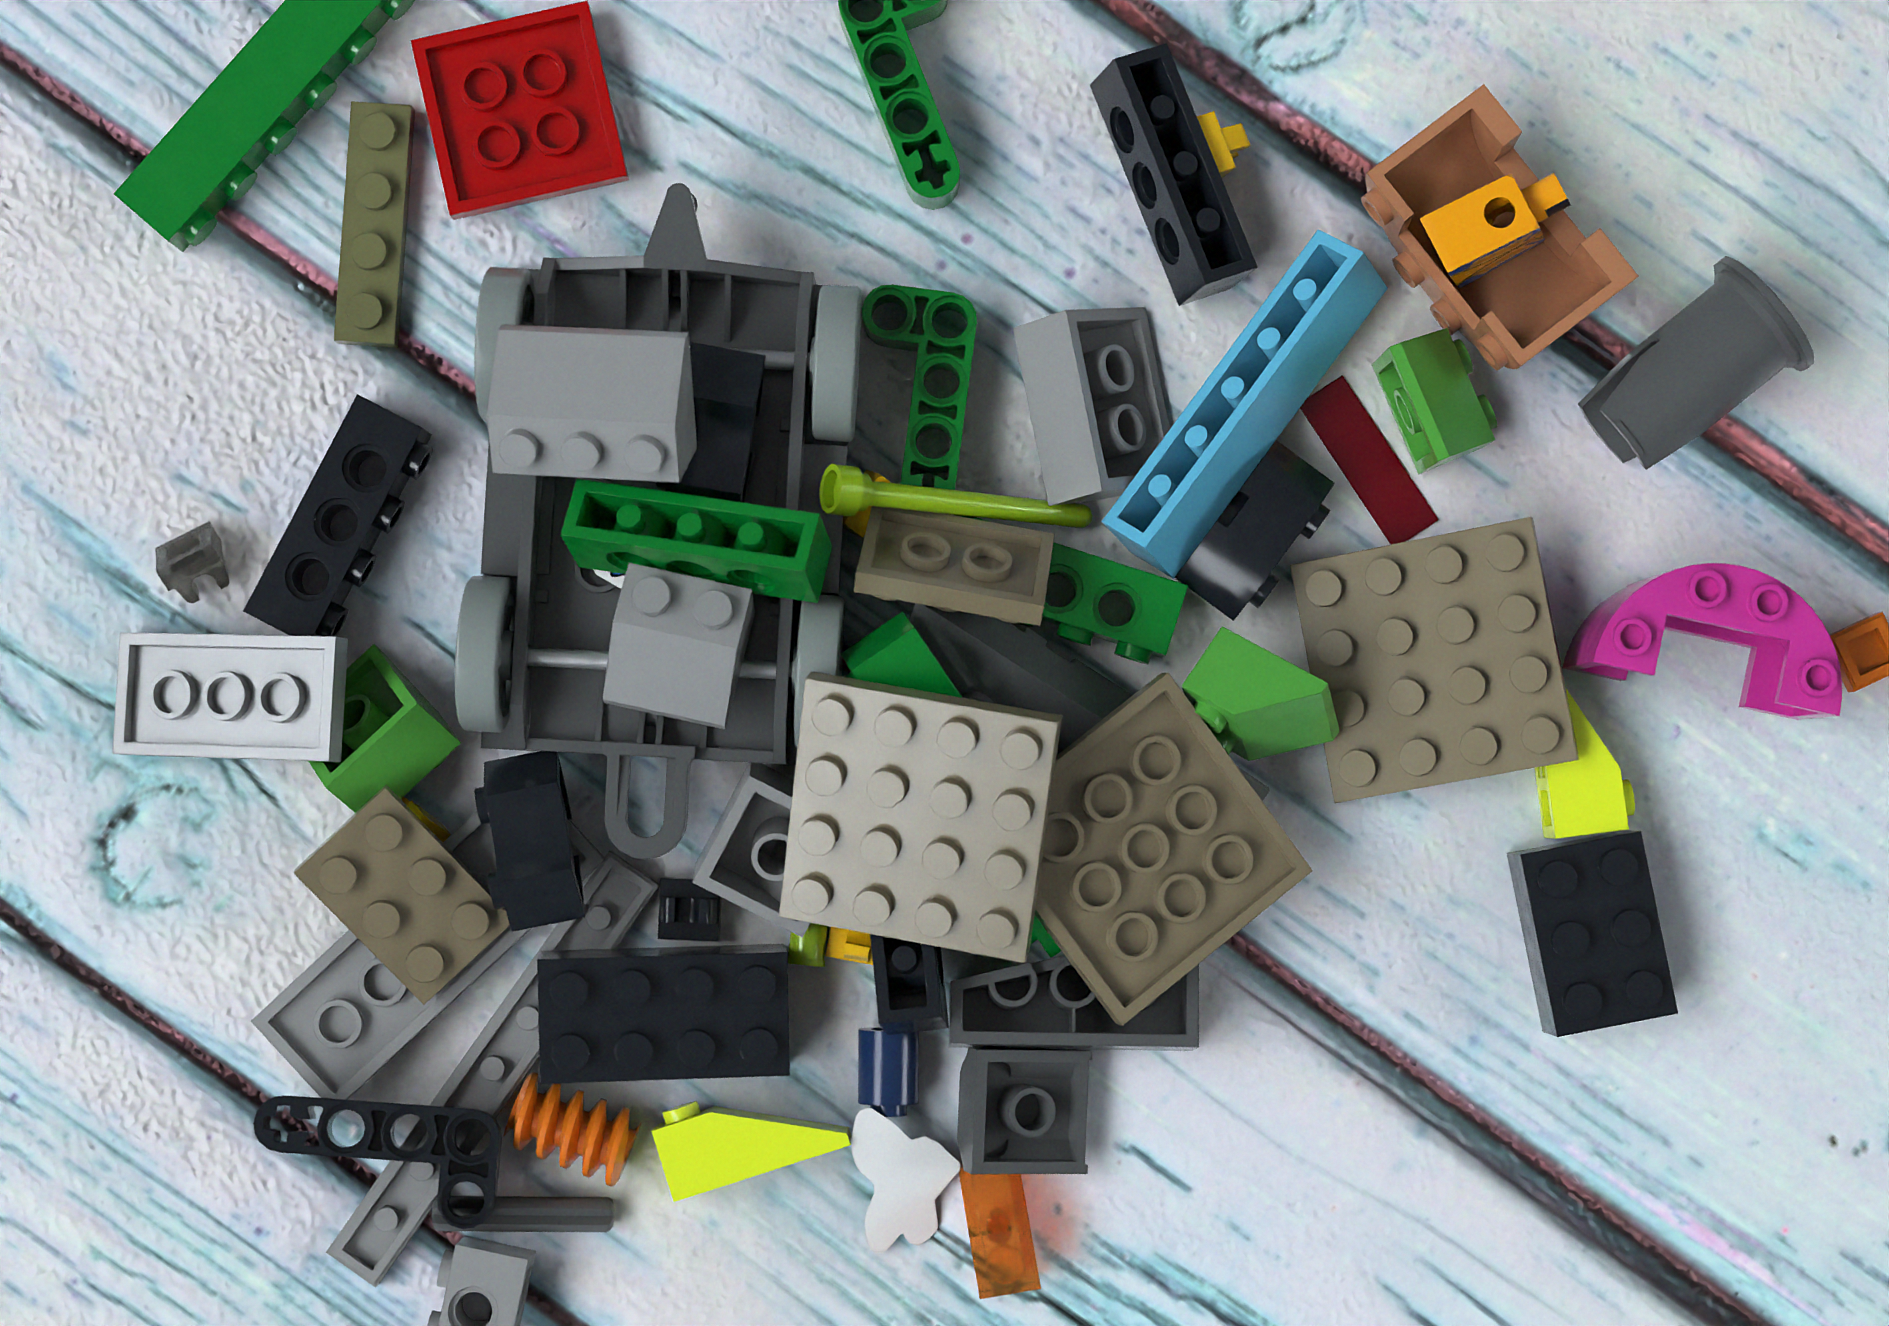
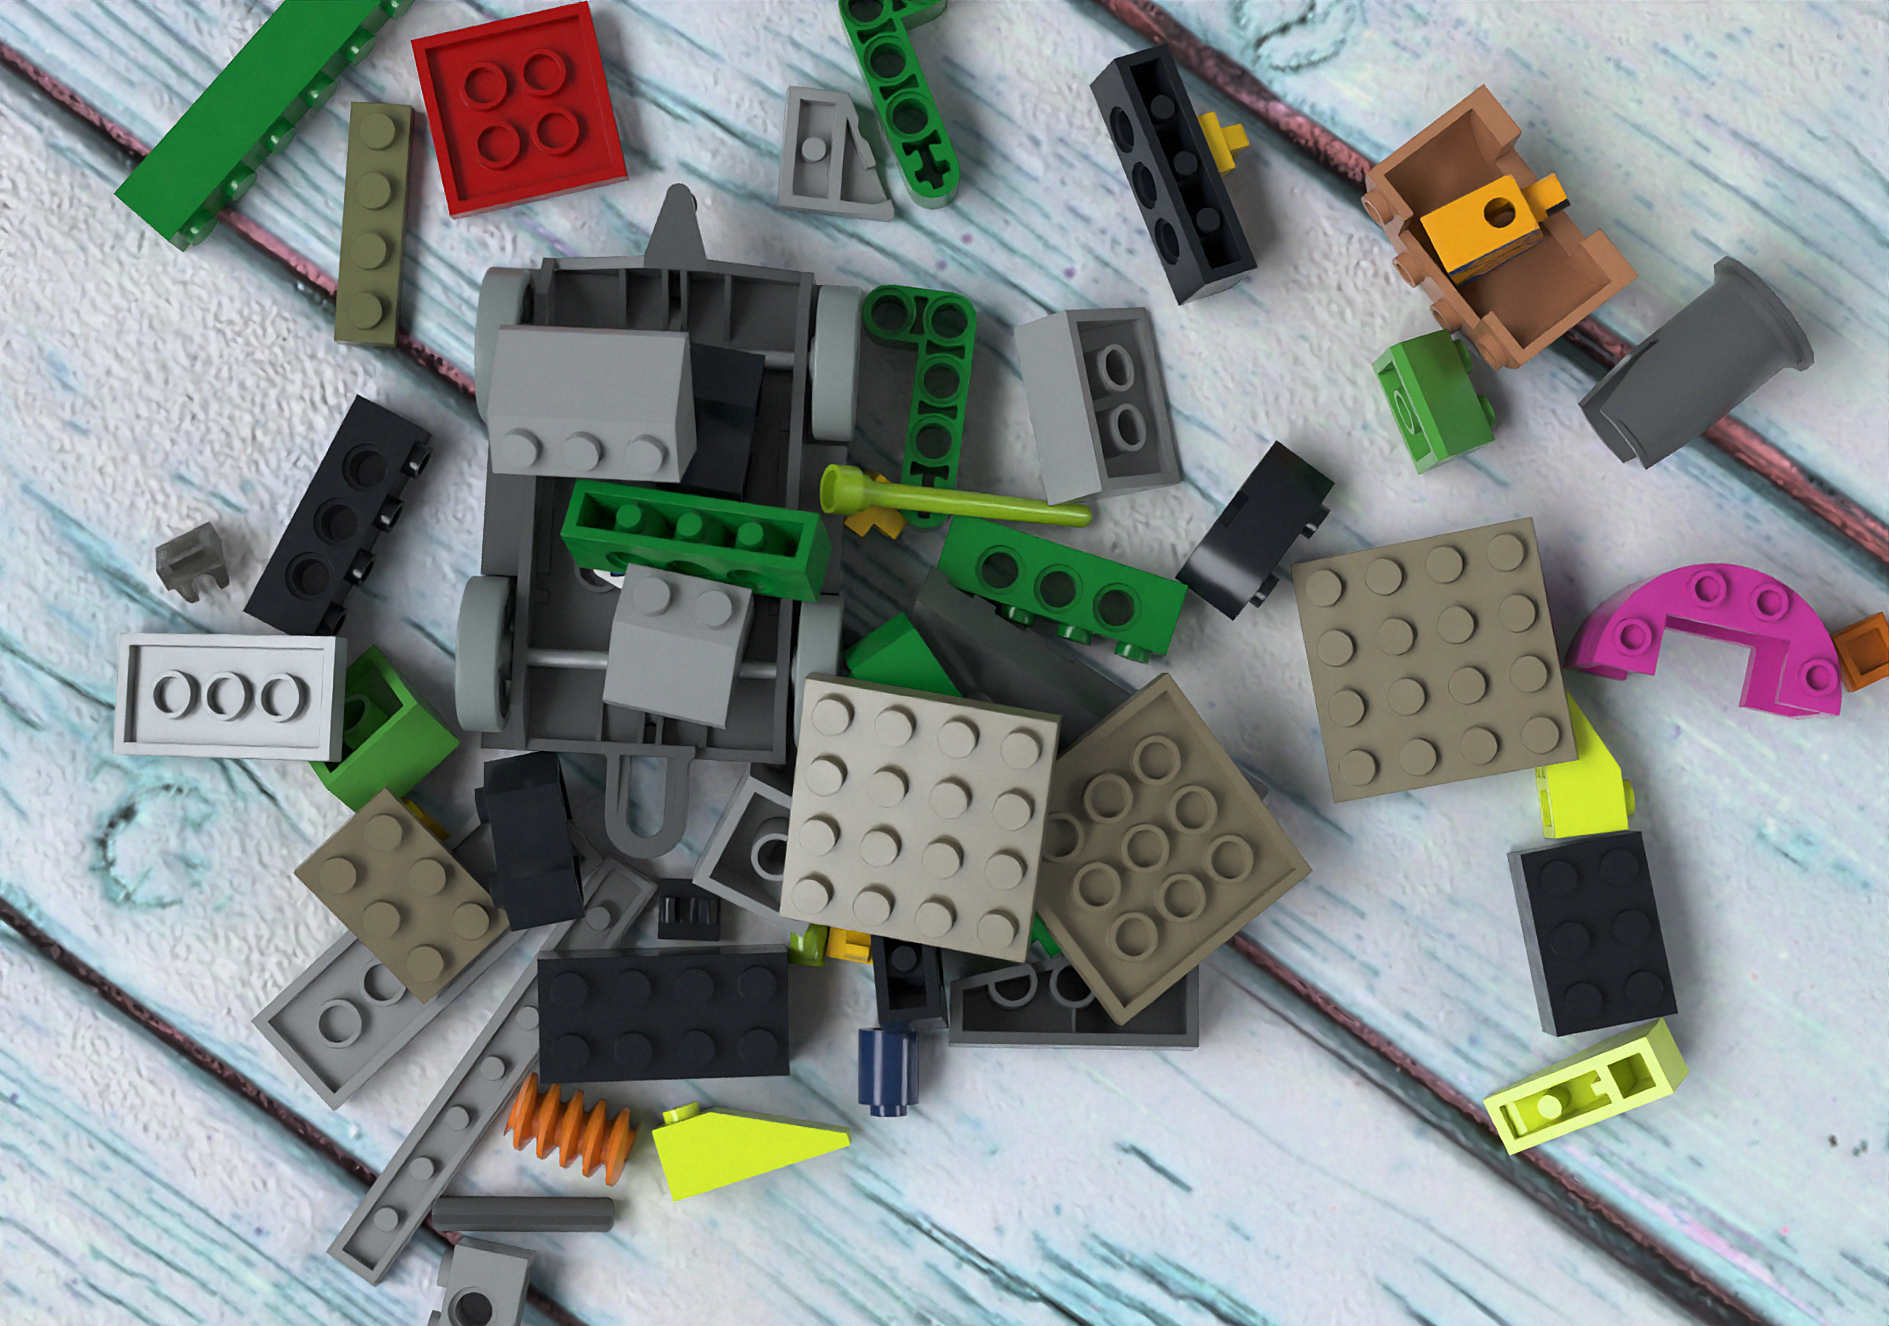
(380, 1144): black beam -> none
(827, 160): none -> light grey wing
(904, 1177): white sticker -> none
(955, 564): dark tan plate -> none
(999, 1233): clear orange slope -> none
(1023, 1110): dark grey slope -> none
(1246, 403): medium azure brick -> none
(1258, 700): bright green slope -> none
(1368, 462): dark red sticker -> none
(1588, 1086): none -> neon yellow slope

